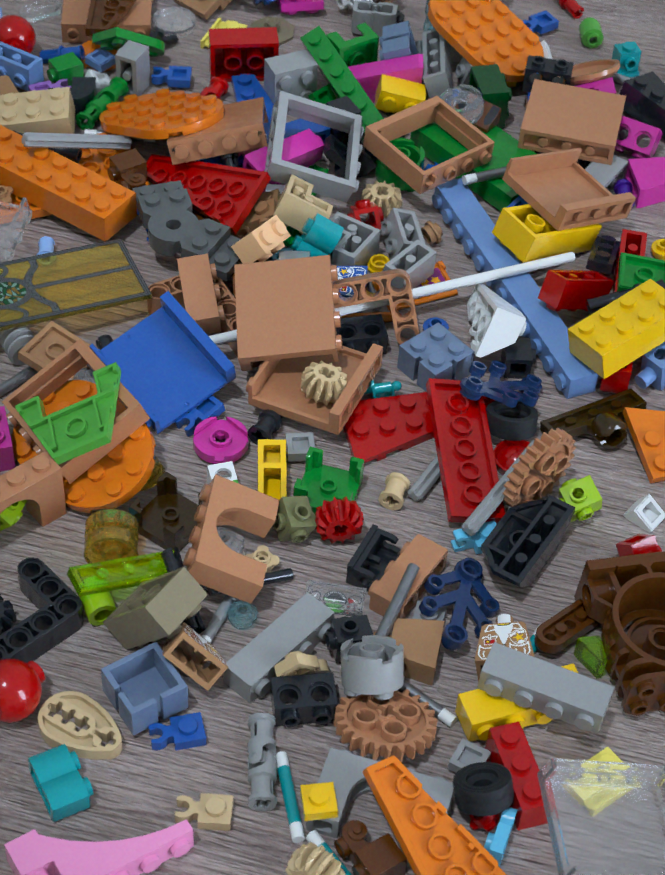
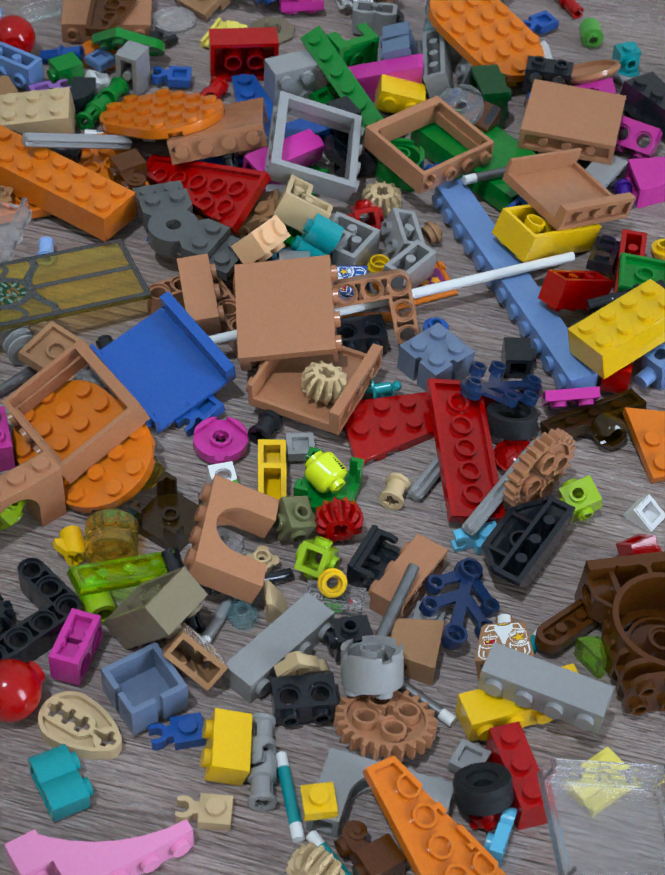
(70, 545): none -> yellow piece
(75, 646): none -> dark pink brick
(80, 425): bright green wing -> none
(227, 747): none -> yellow brick
(273, 601): none -> tan slope
(307, 557): none -> lime brick
(325, 472): none -> neon yellow head
(338, 589): none -> yellow plate
(493, 321): white wedge -> none
(562, 397): none -> dark pink plate

